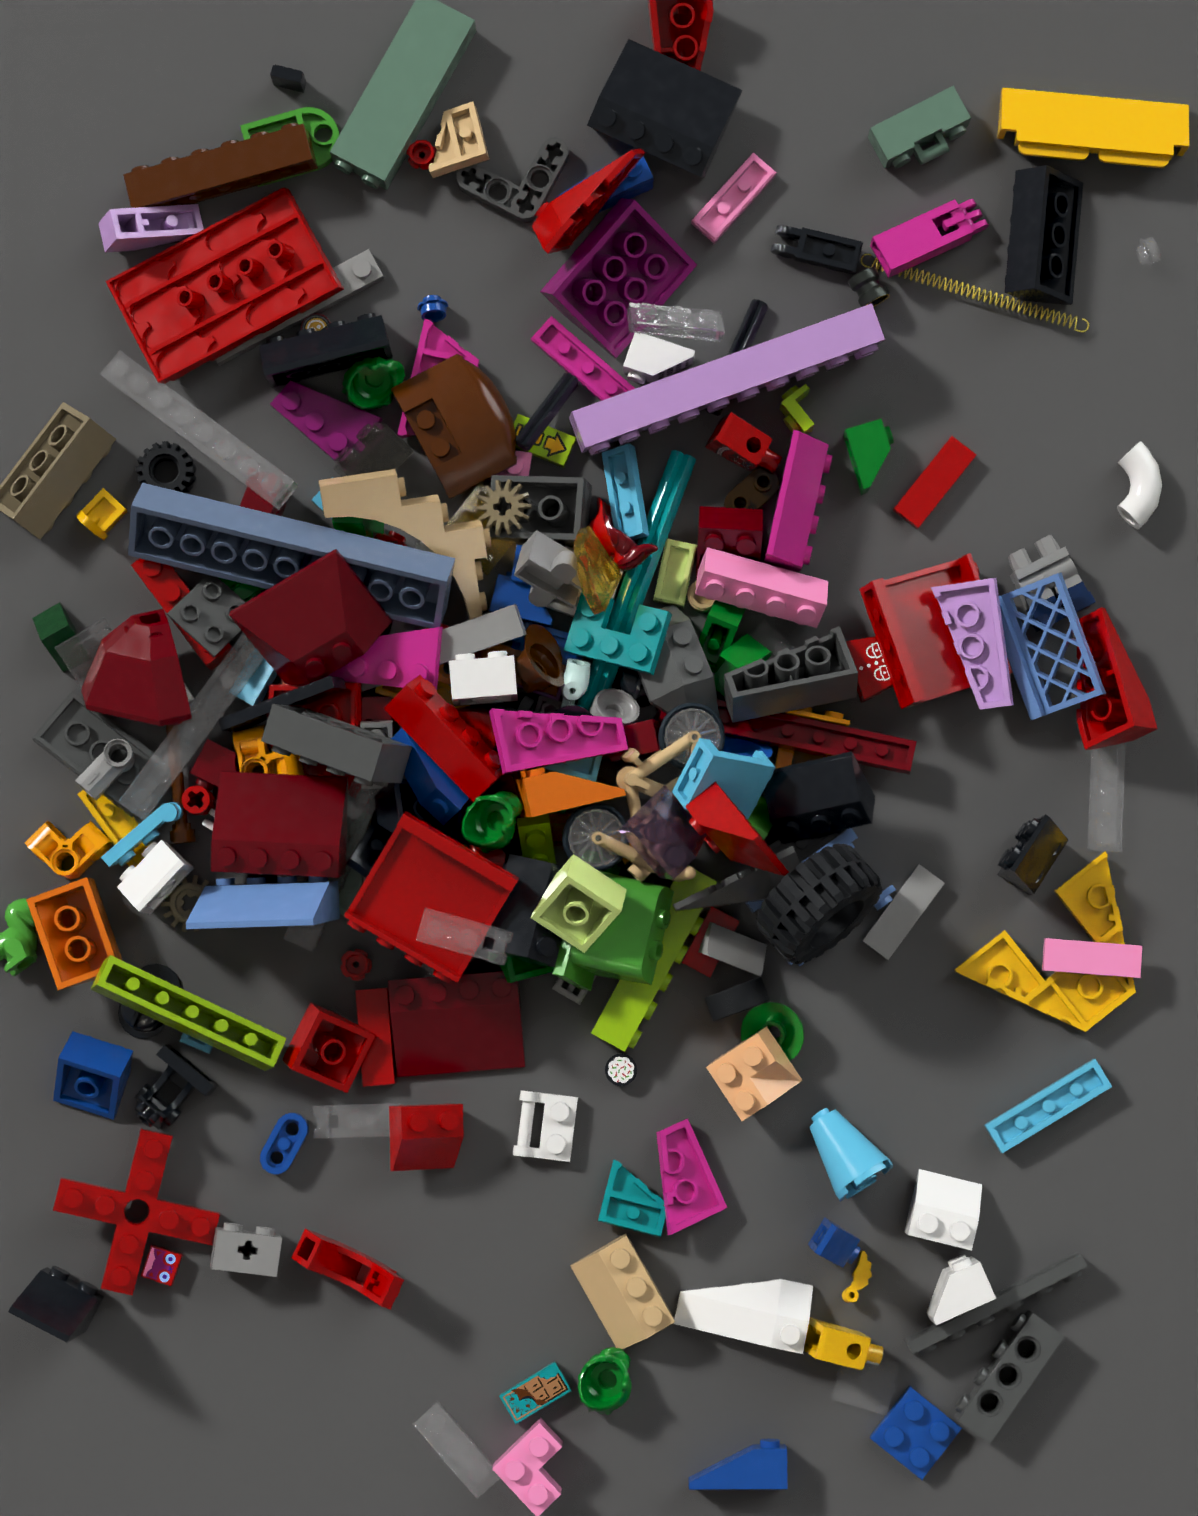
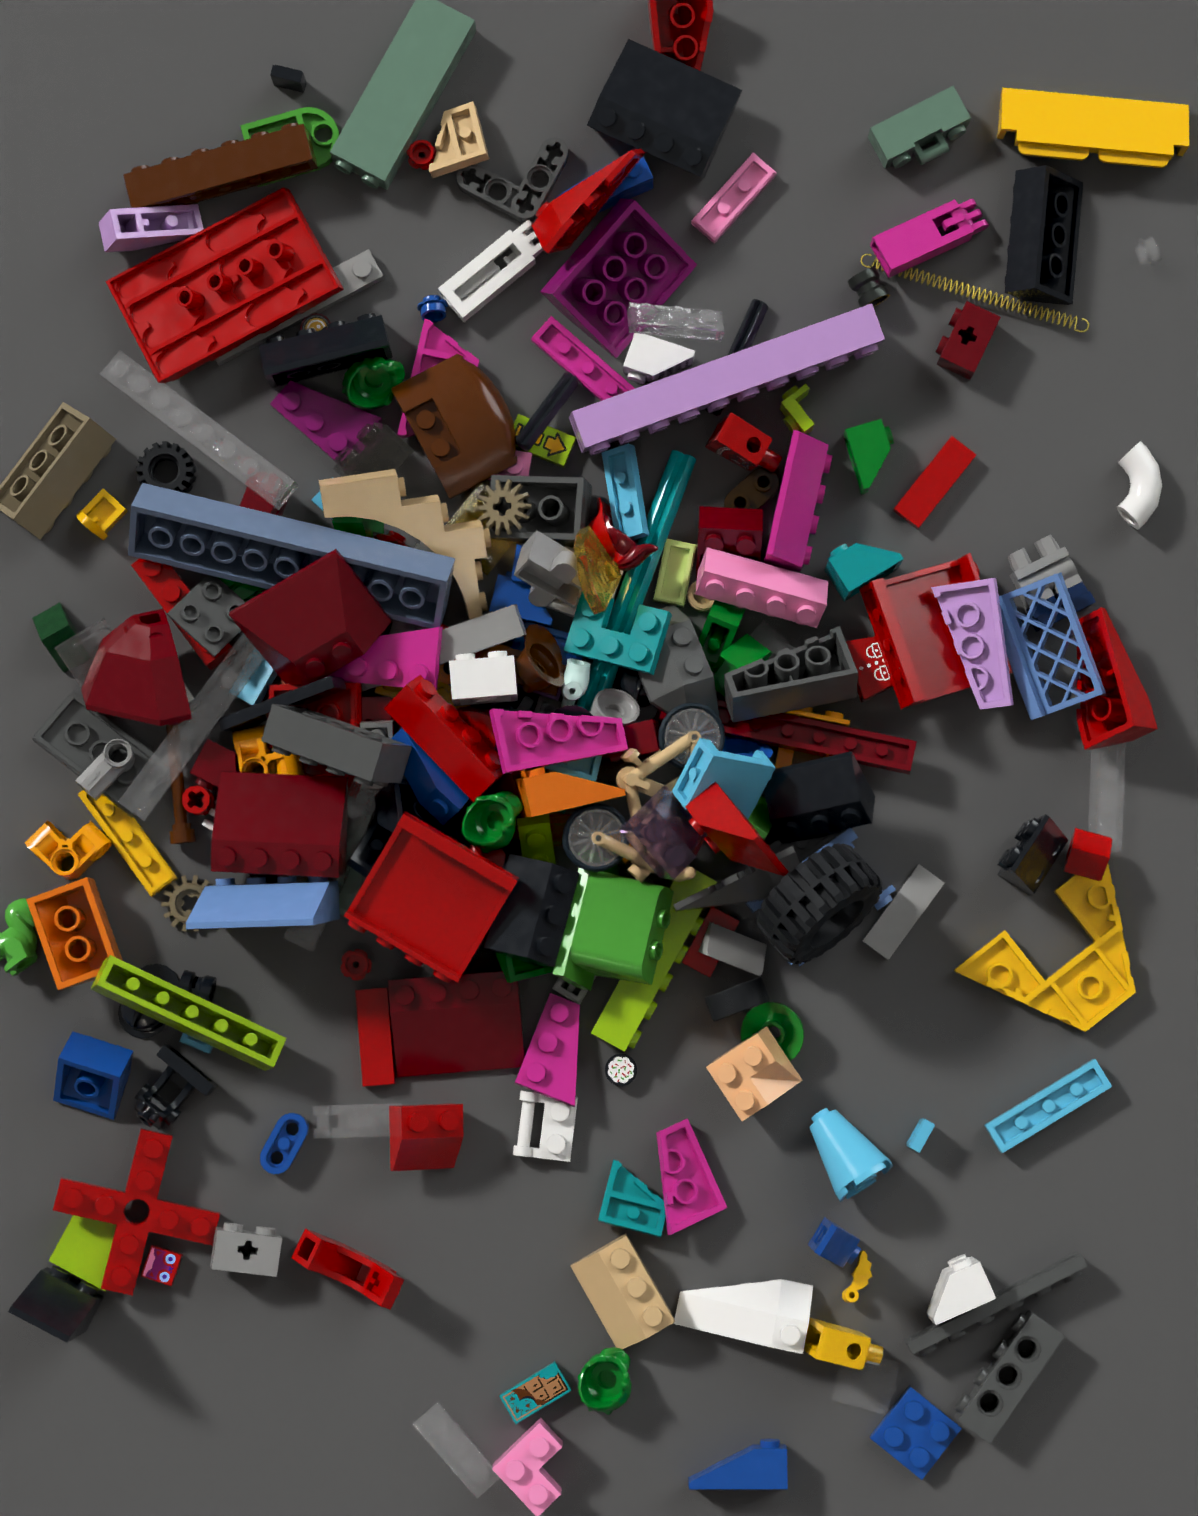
(85, 1249): none -> lime tile
(143, 833): medium azure plate -> none
(154, 877): white slope -> none
(199, 986): none -> black wheel
(328, 1048): red slope -> none
(463, 936): clear plate -> none
(482, 278): none -> white hinge
(553, 1052): none -> dark pink wing
(579, 903): yellowish green slope -> none
(819, 249): black hinge -> none
(858, 565): none -> teal slope
(920, 1135): none -> medium azure tile
(944, 1209): white slope -> none
(979, 326): none -> dark red brick
(1088, 854): none -> red panel
(1092, 958): bright pink tile -> none

